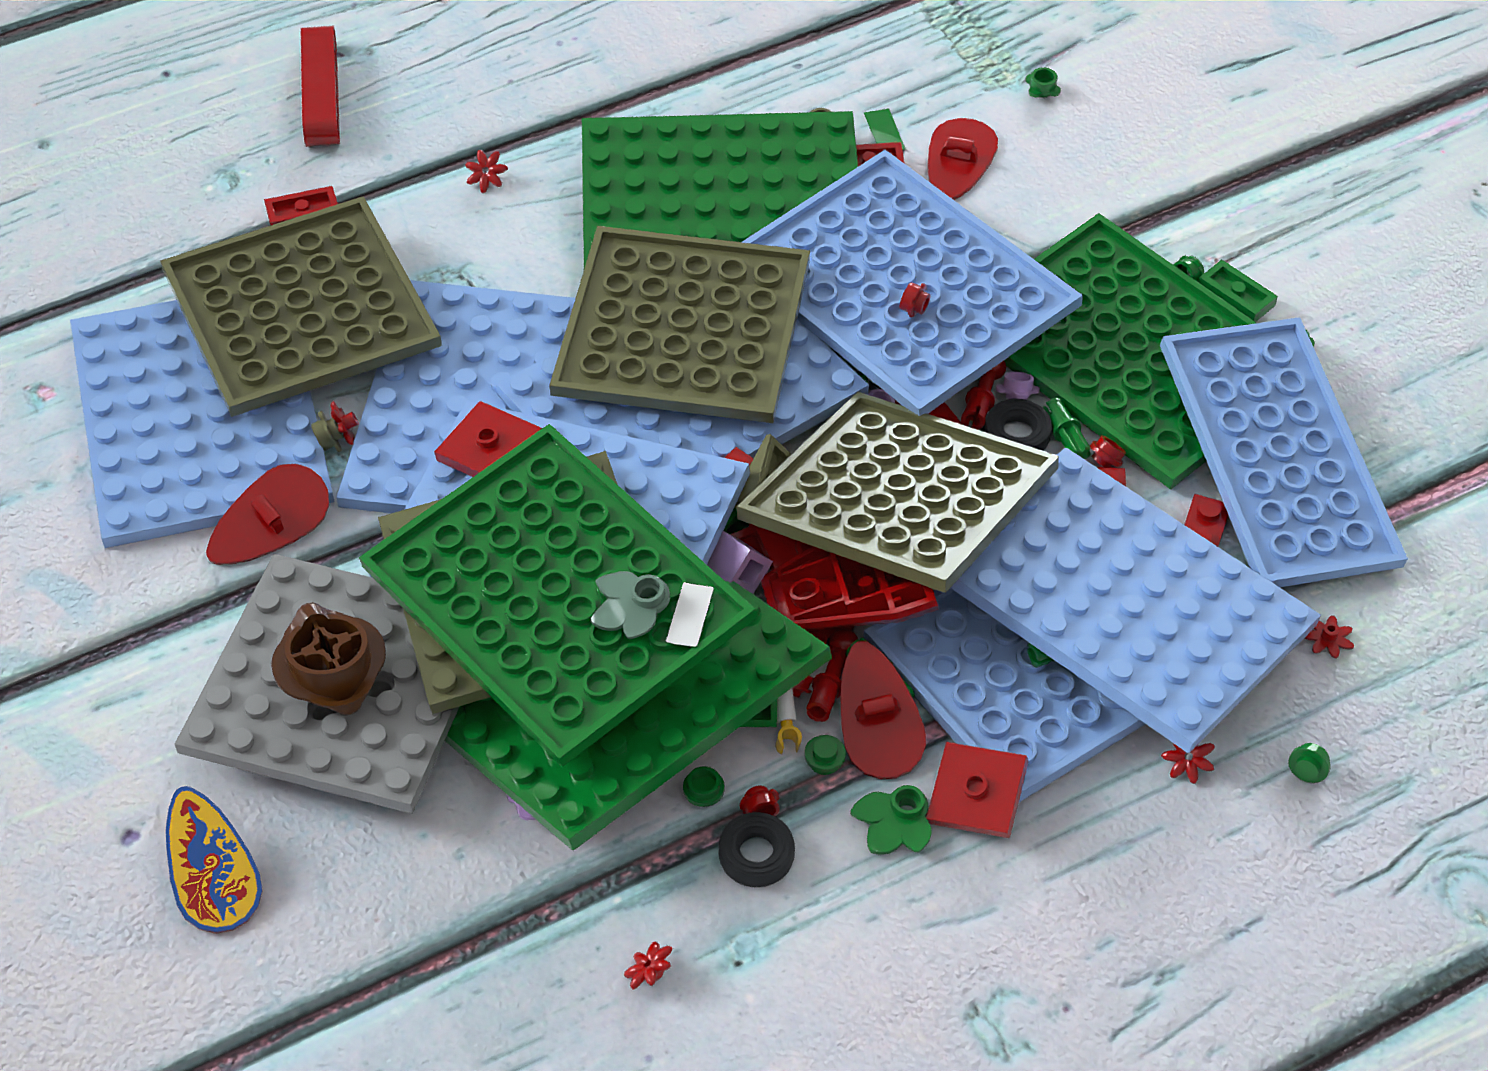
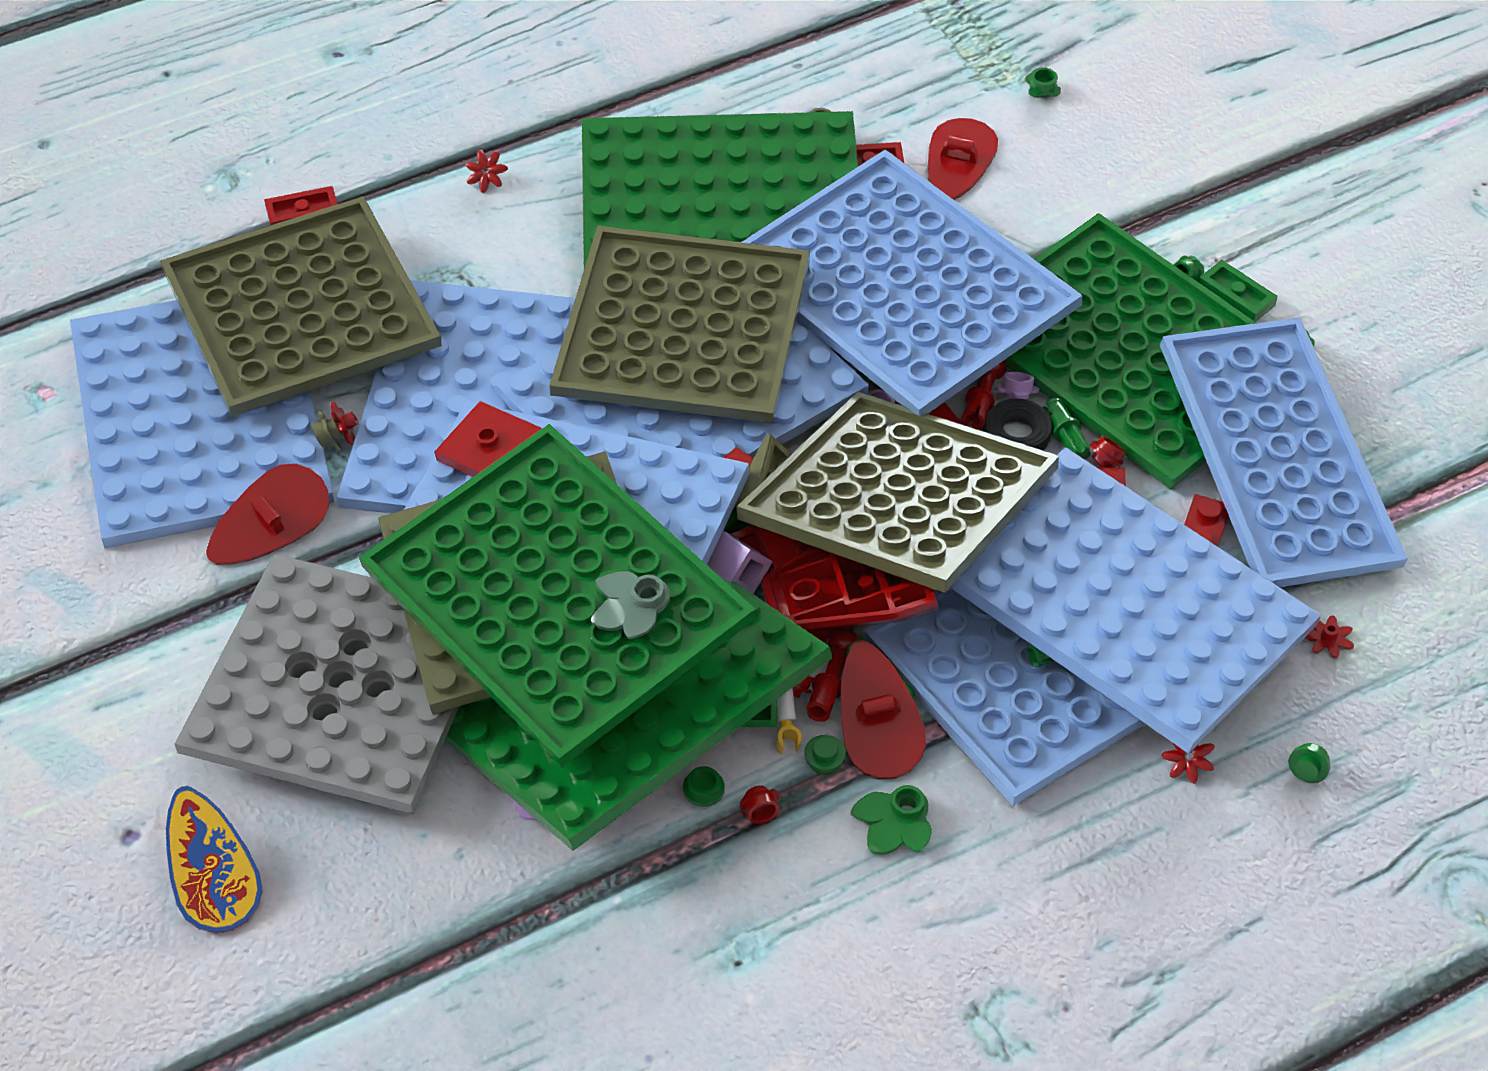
(319, 86): red beam -> none
(328, 658): reddish brown piece -> none
(649, 966): red plant -> none
(689, 615): white sticker -> none
(756, 873): black tyre -> none
(883, 126): green sticker -> none
(915, 299): red plate -> none
(977, 789): red plate -> none

